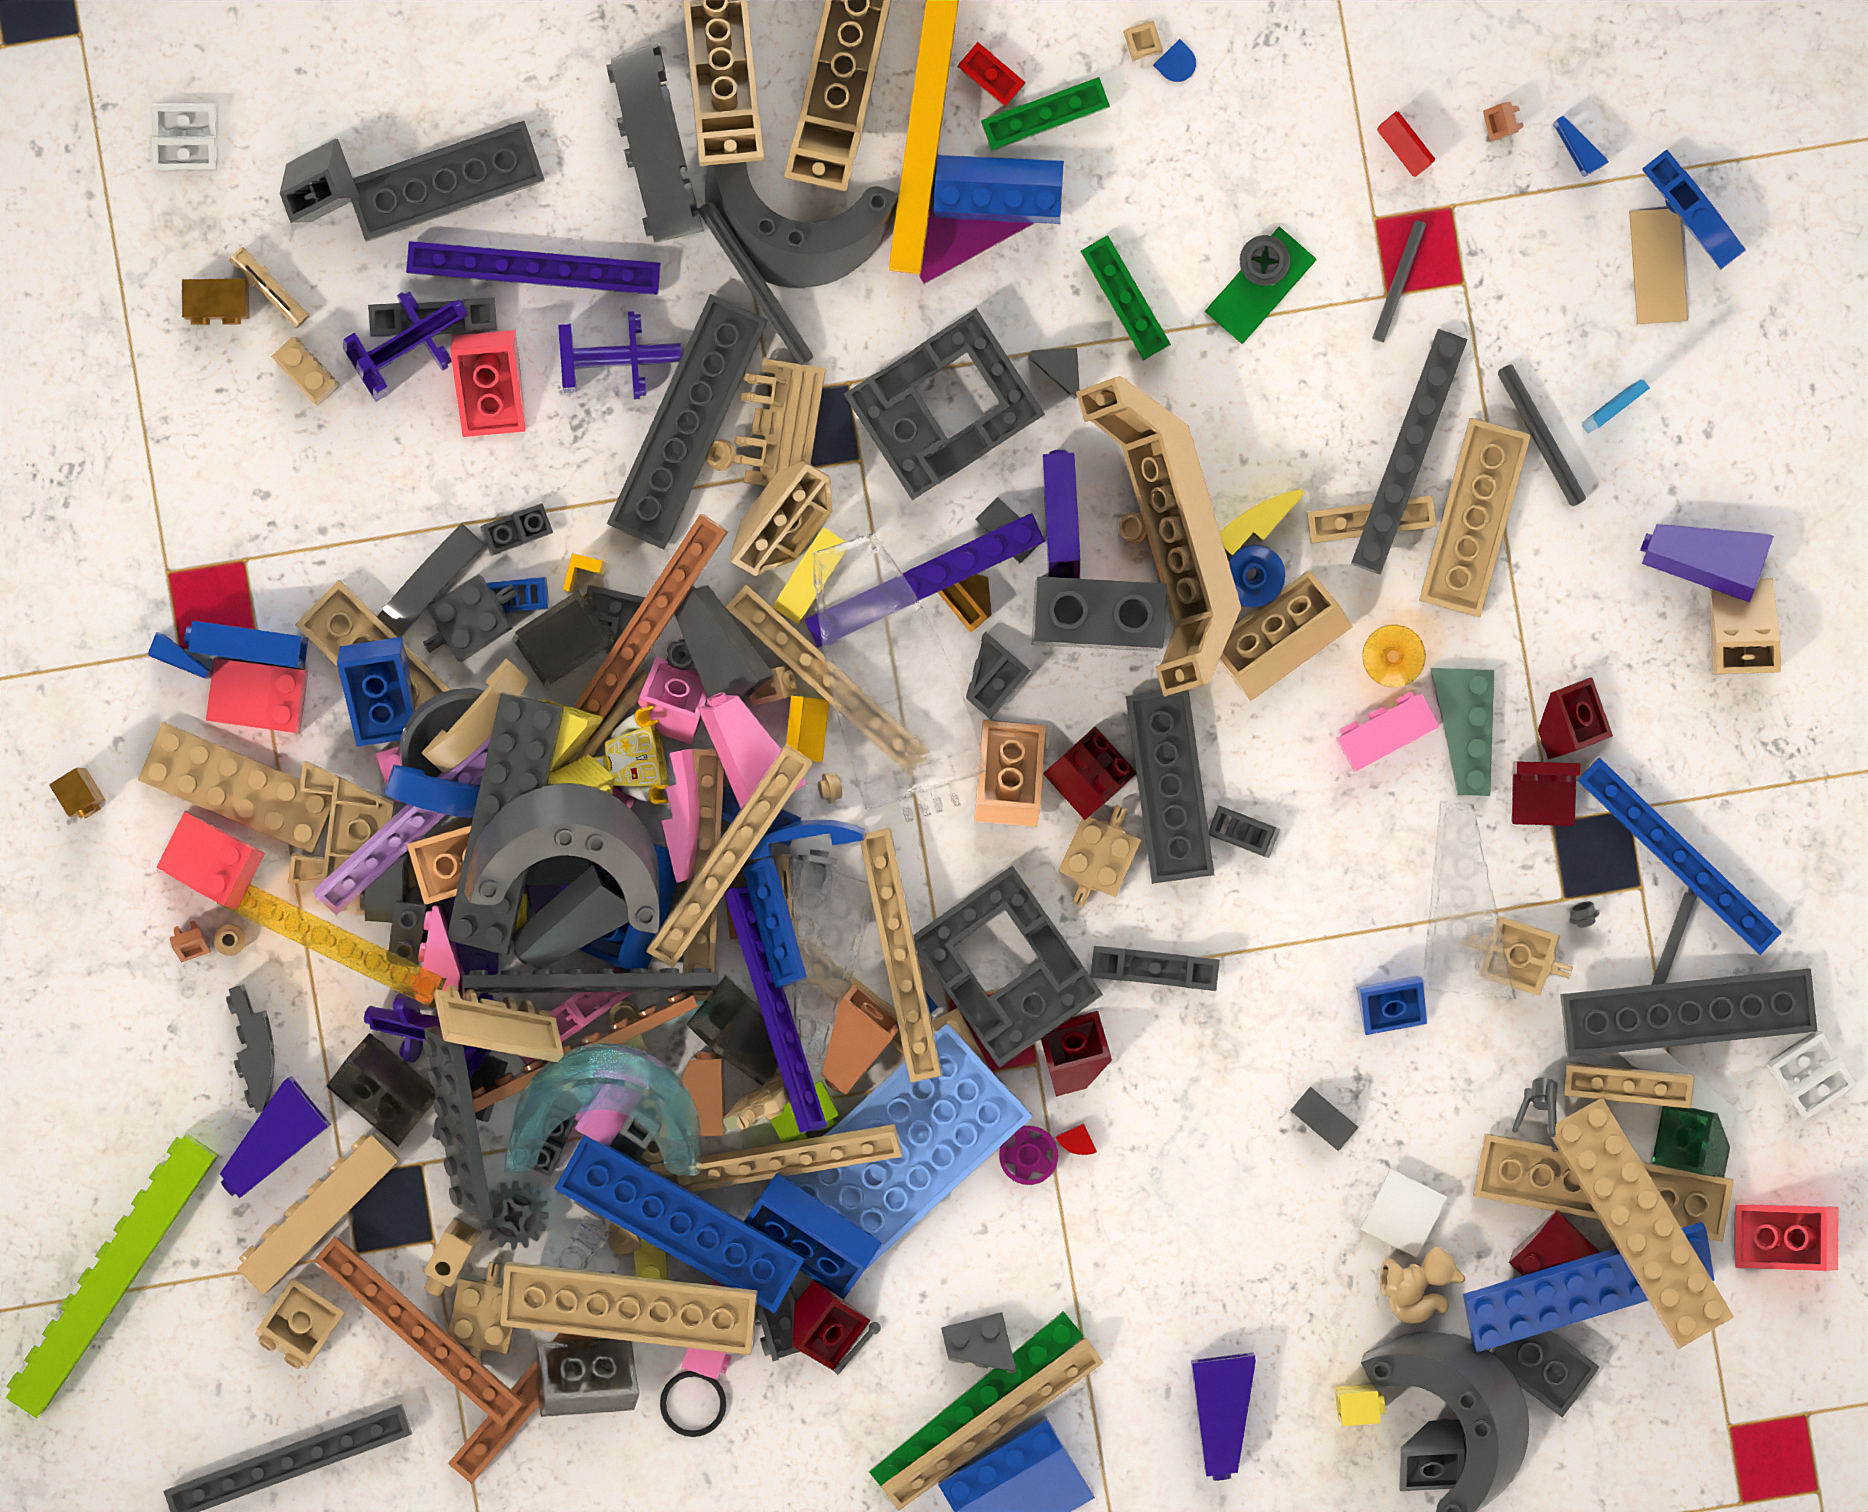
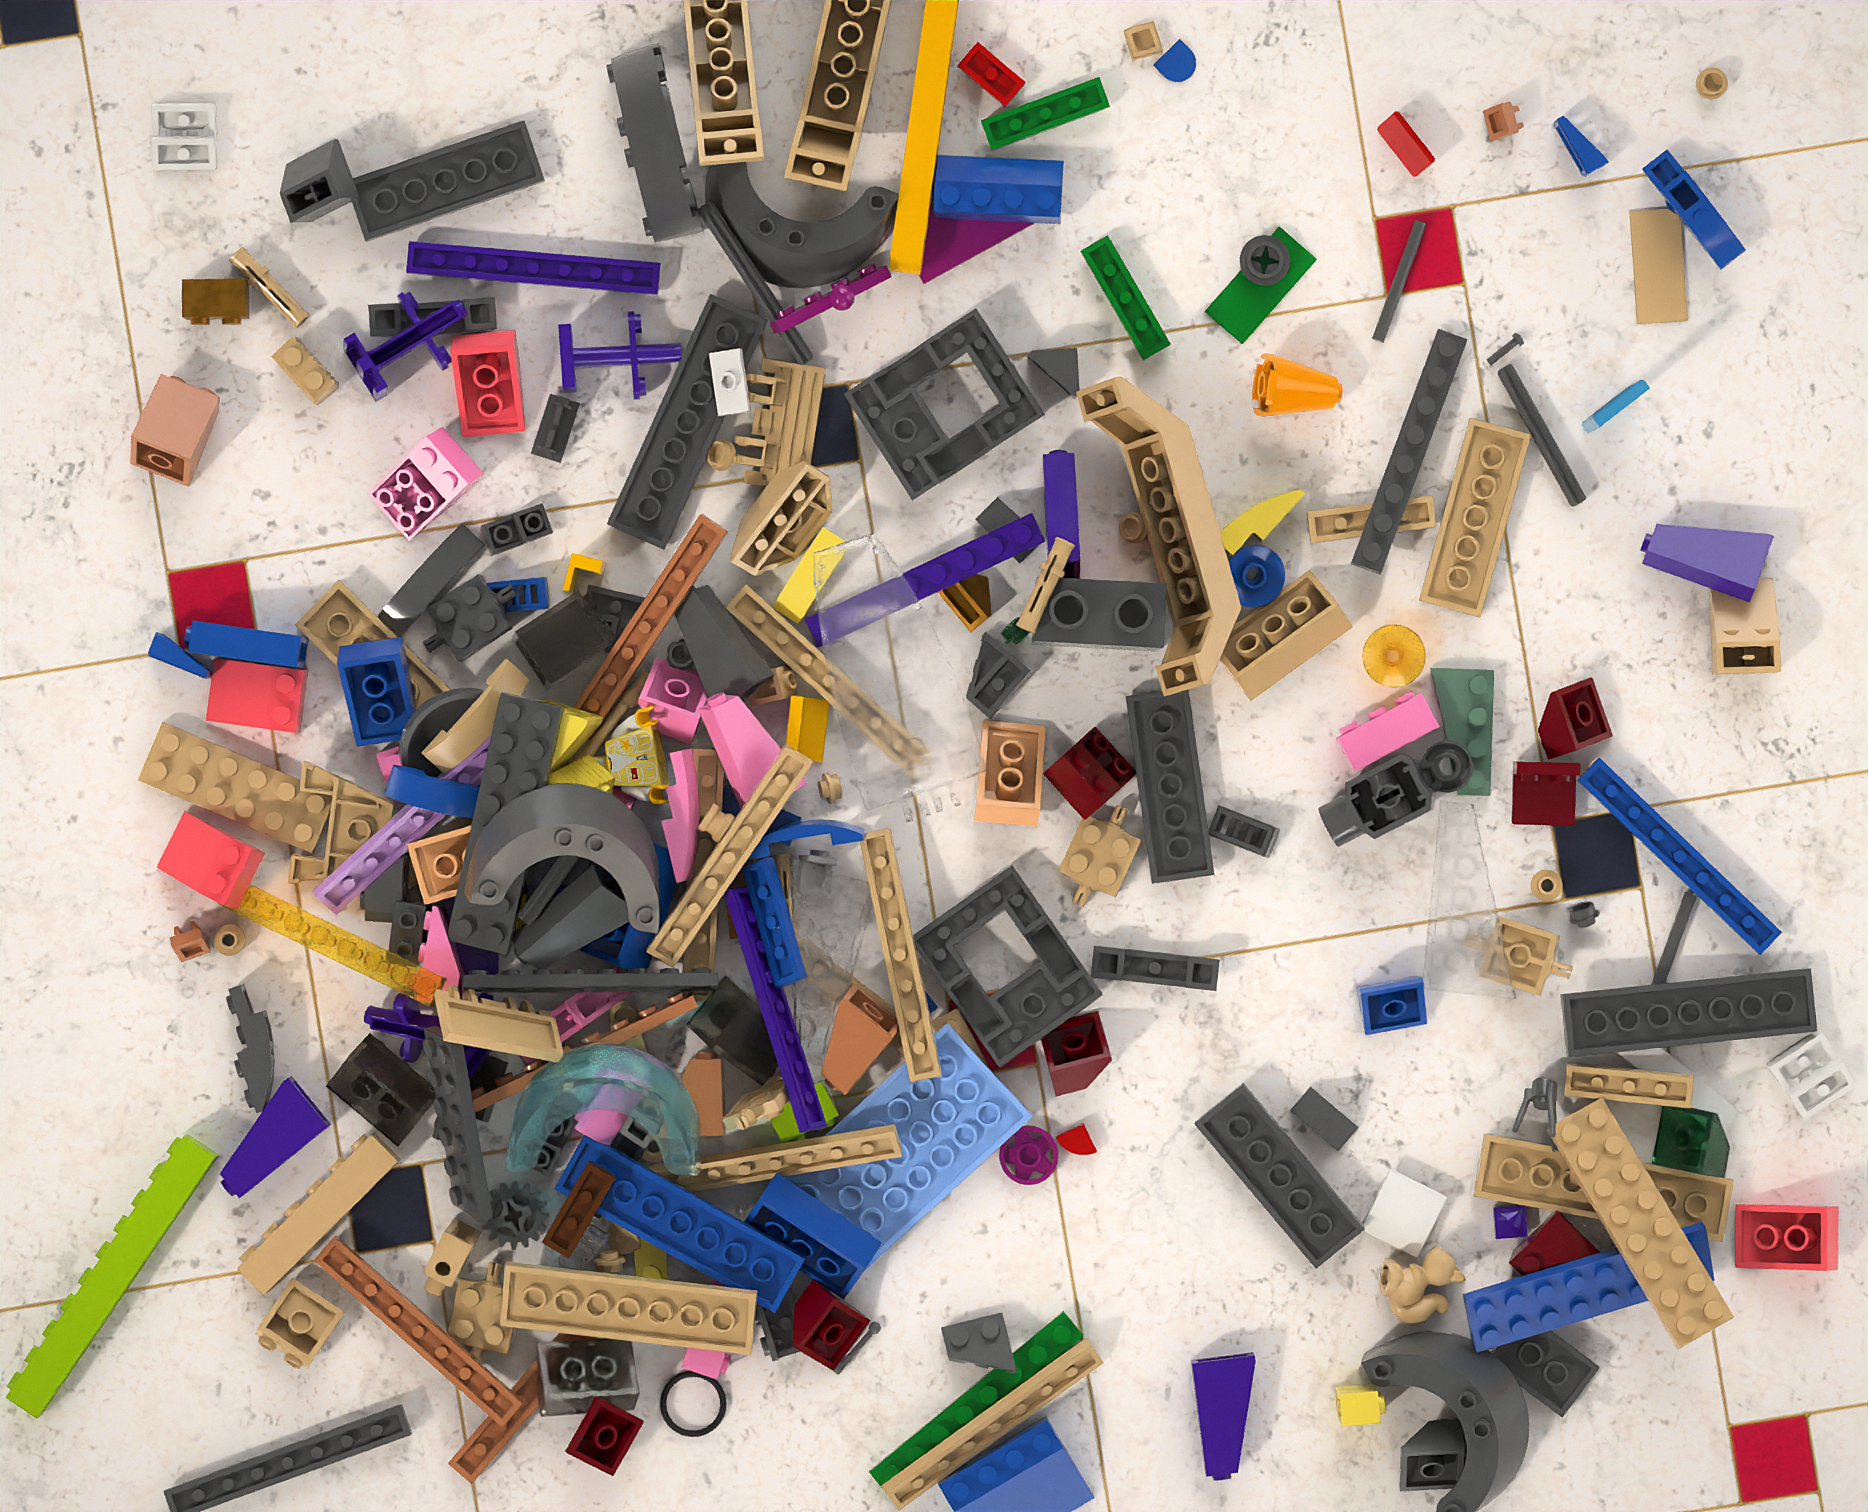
(78, 793): pearl gold brick -> none
(174, 429): none -> nougat slope
(425, 483): none -> bright pink slope
(547, 888): none -> dark grey axle
(555, 428): none -> dark grey hinge
(579, 1209): none -> reddish brown plate
(604, 1436): none -> dark red slope
(609, 1261): none -> tan plate
(715, 822): none -> tan wheel
(730, 382): none -> white plate
(840, 298): none -> magenta plate
(1013, 632): none -> clear green plate
(1045, 584): none -> tan pin
(1279, 1175): none -> dark grey plate
(1292, 388): none -> light orange cone
(1394, 793): none -> dark grey brick
(1506, 348): none -> dark grey piece
(1510, 1221): none -> dark purple tile
(1536, 883): none -> tan plate
(1711, 83): none -> tan plate

